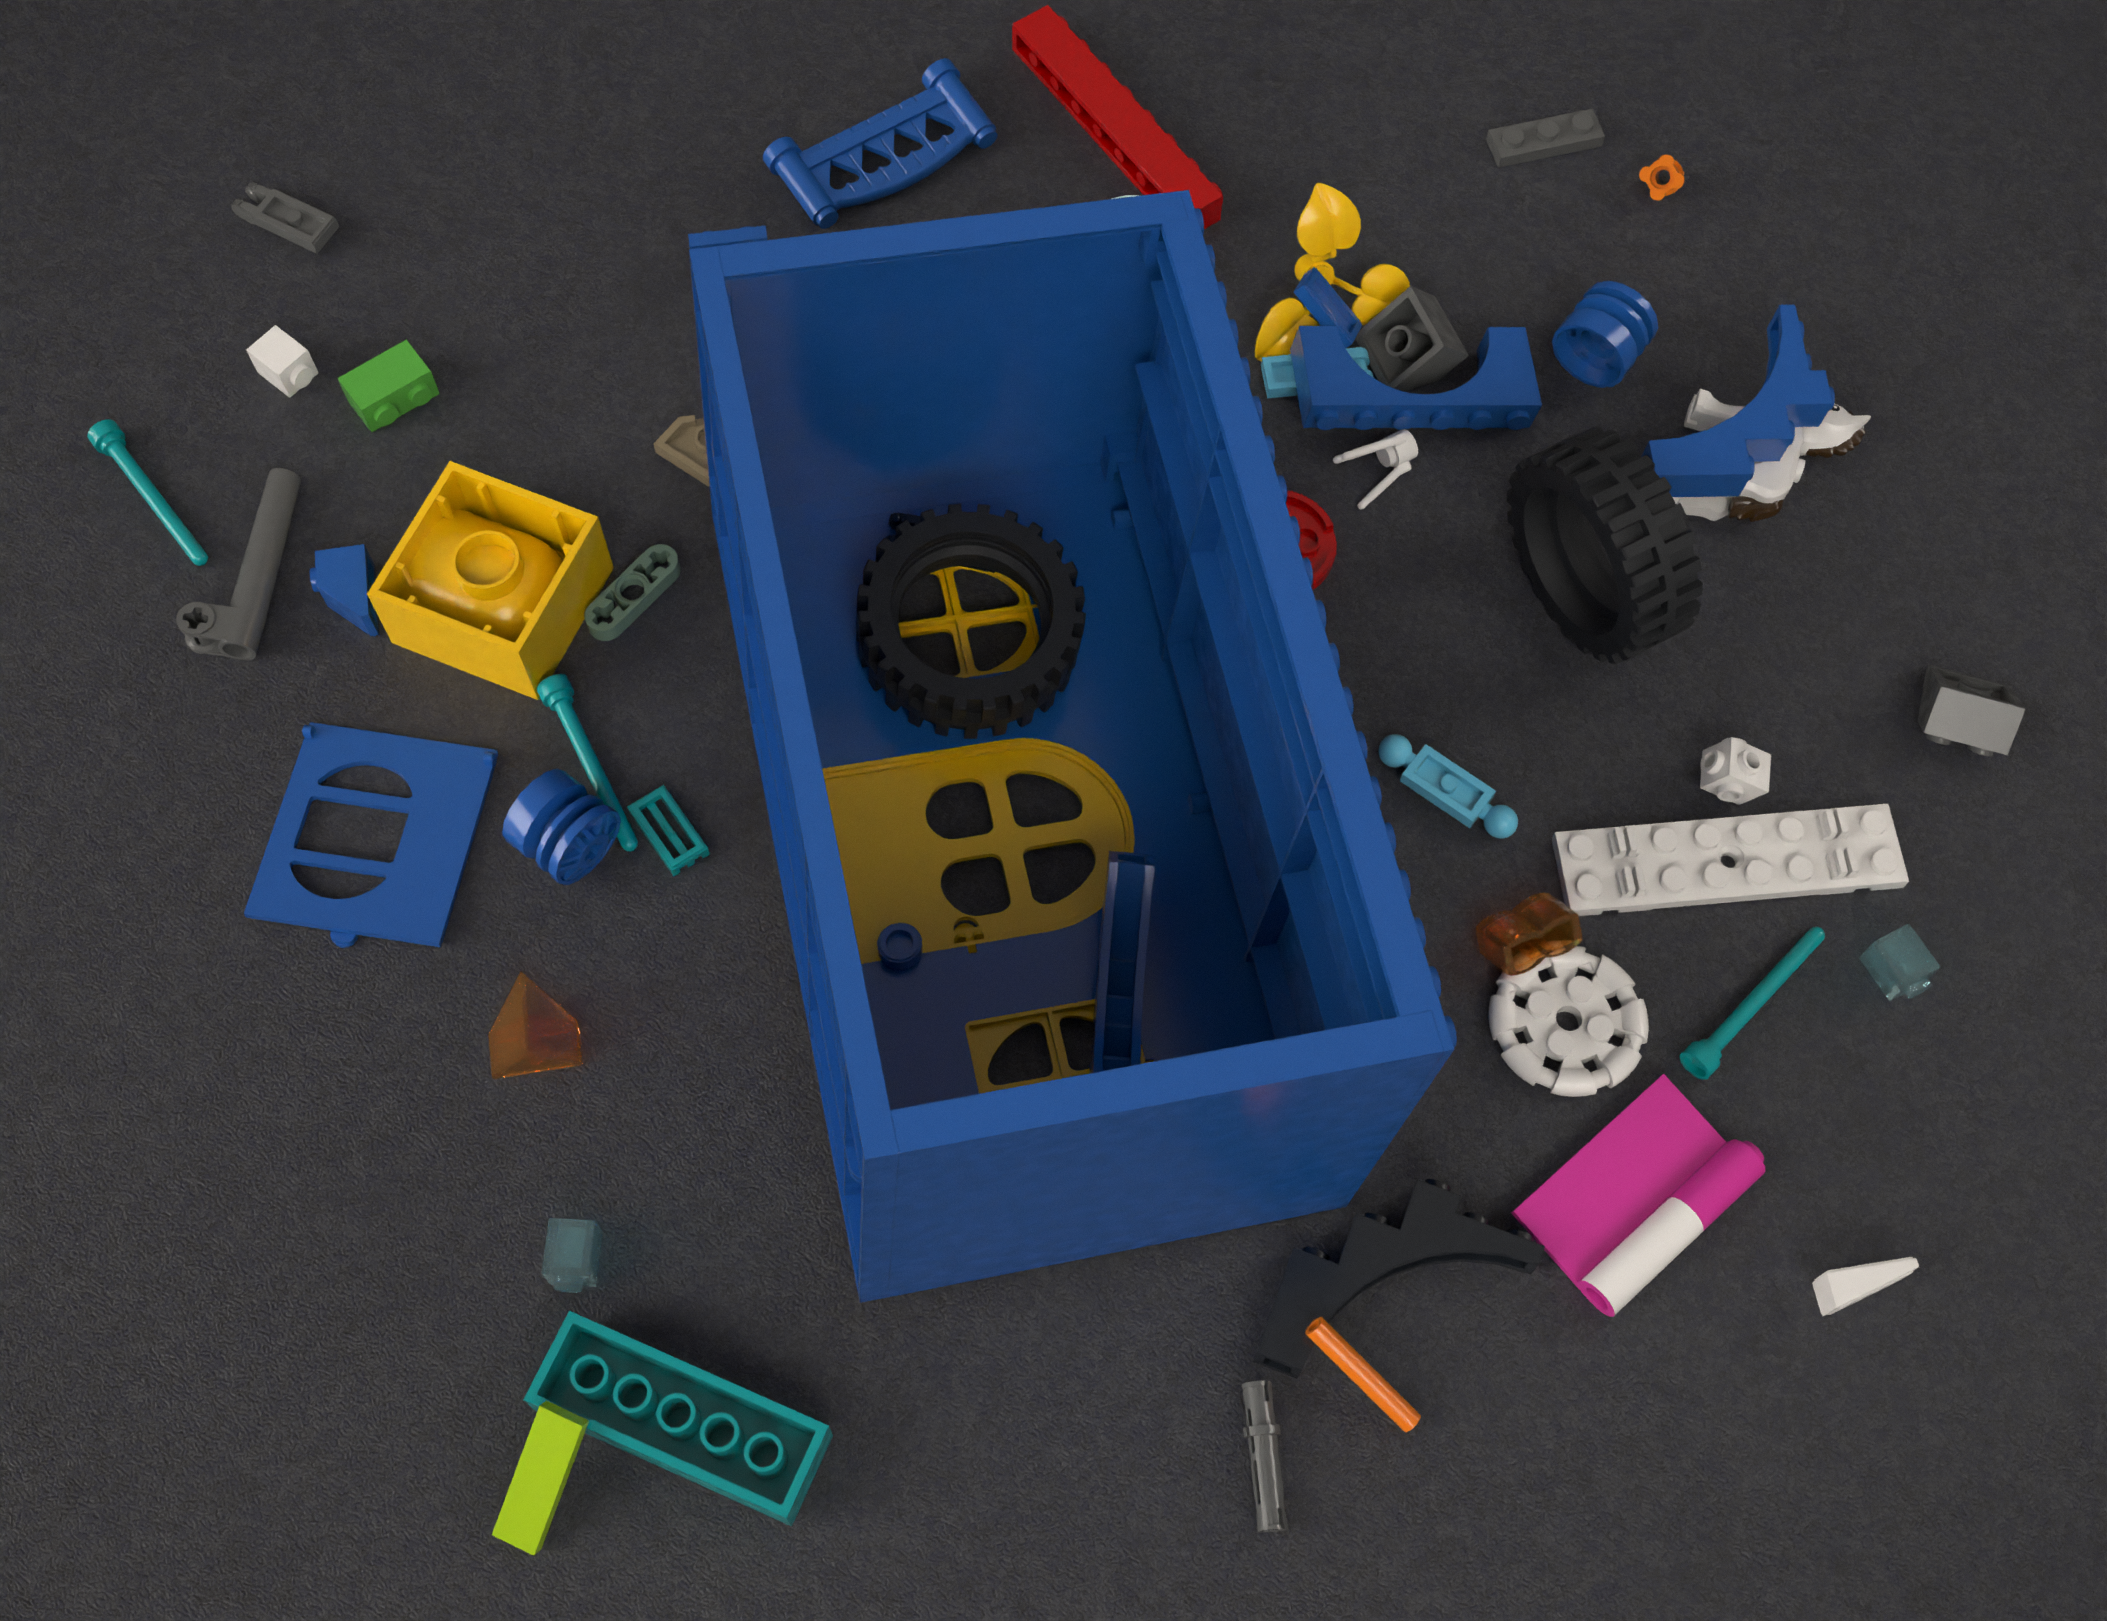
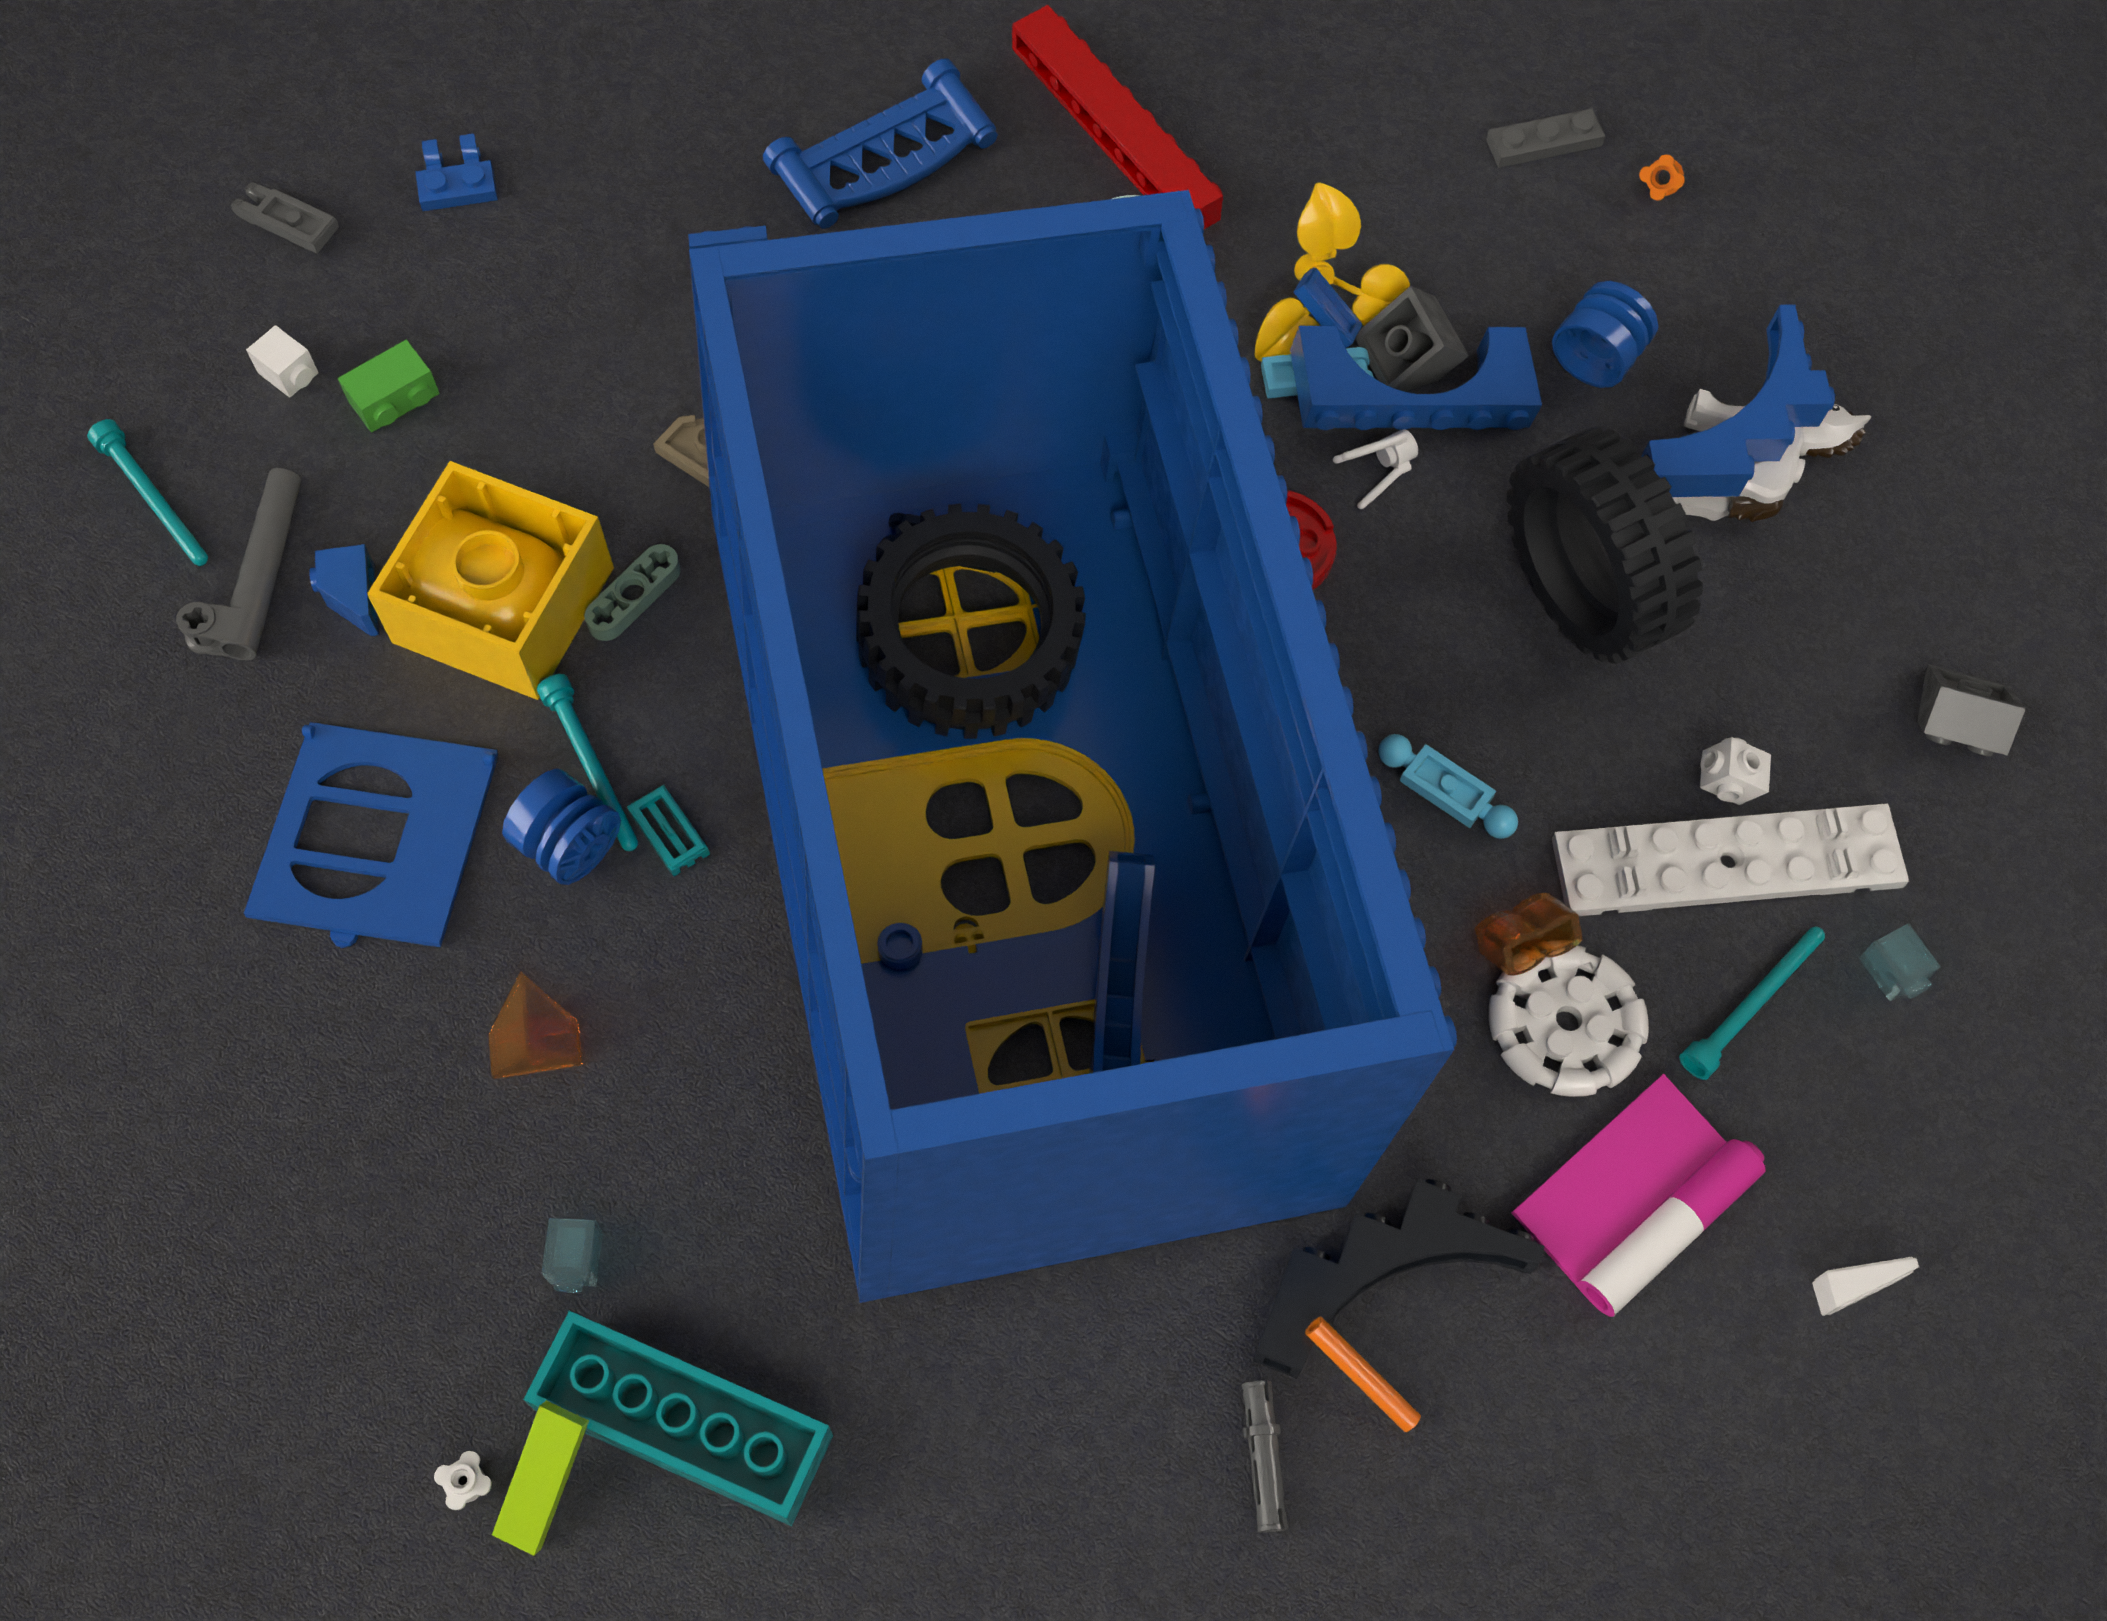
(458, 184): none -> blue plate
(476, 1484): none -> white plate

